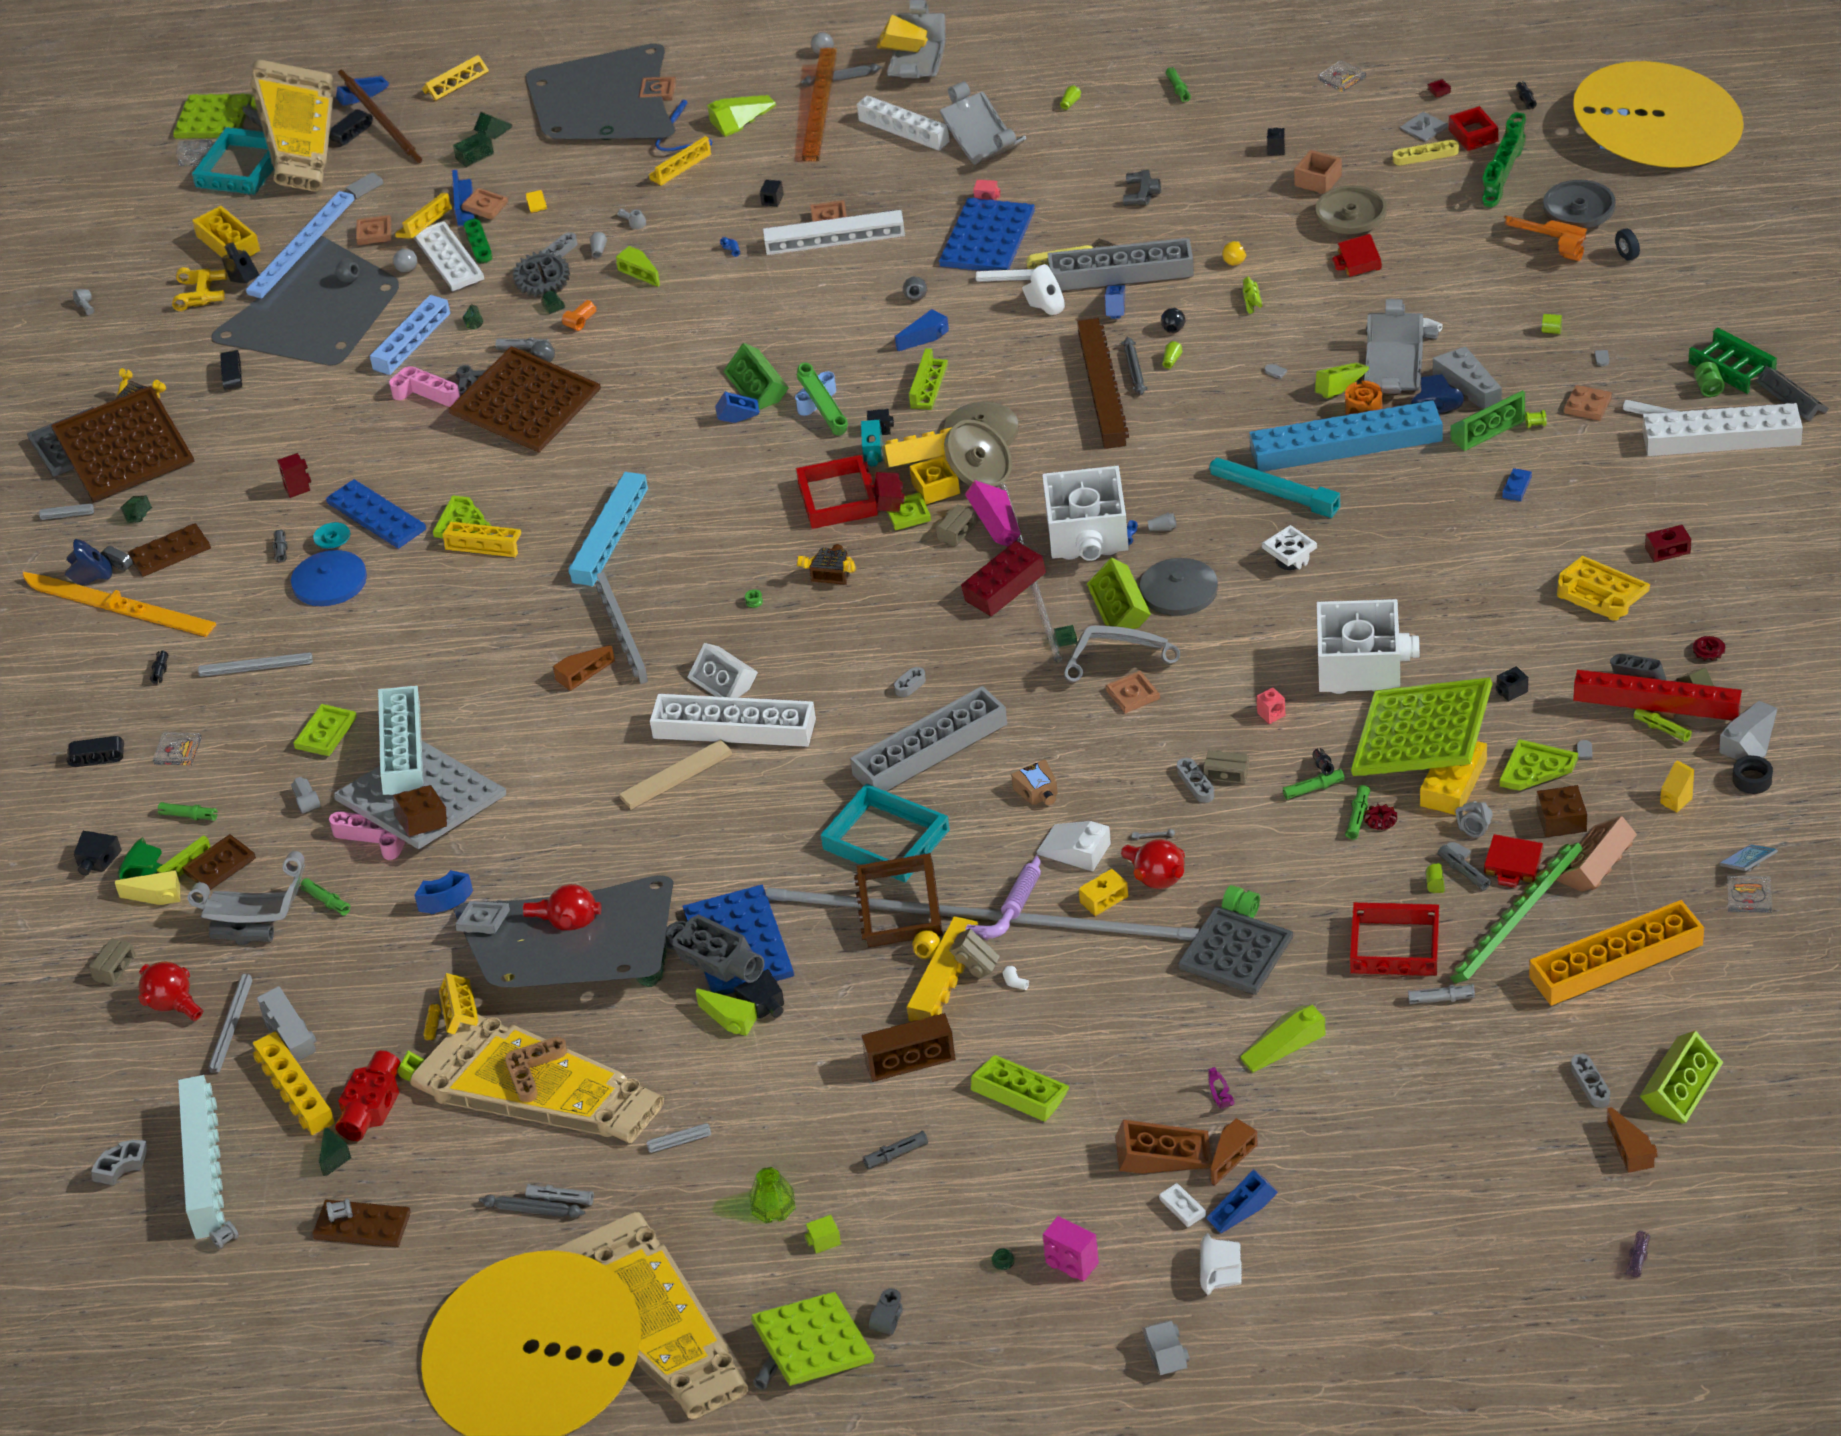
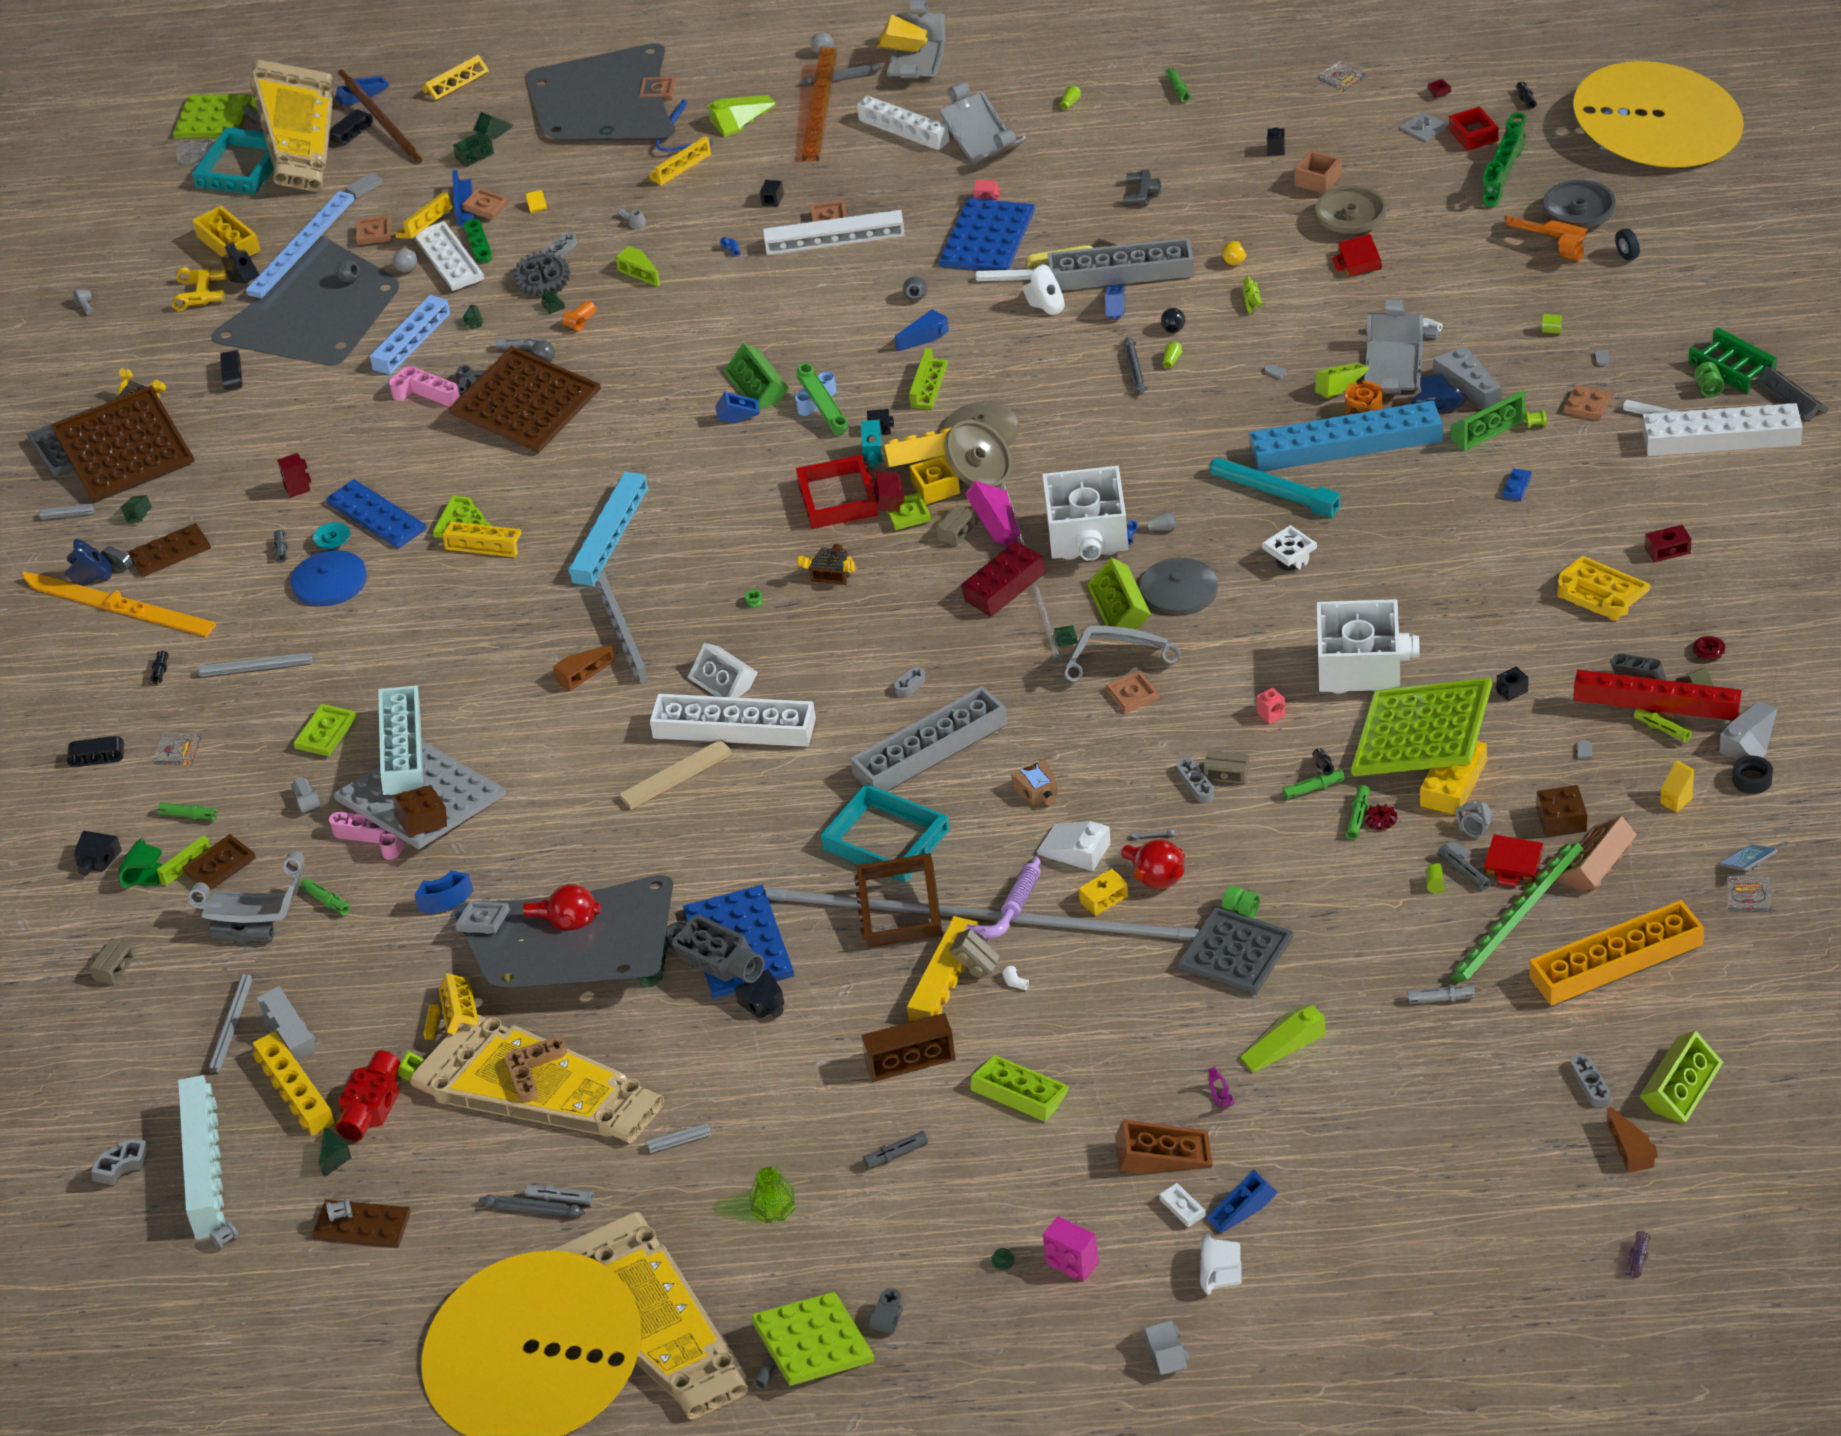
(153, 888): light yellow slope -> none
(166, 988): red piece -> none
(598, 242): light grey cone -> none
(731, 1013): lime slope -> none
(822, 1234): lime brick -> none
(925, 944): yellow piece -> none
(1103, 388): reddish brown brick -> none
(1234, 1145): dark orange slope -> none
(1394, 914): red window -> none
(1443, 149): light yellow beam -> none
(1536, 764): lime plate -> none

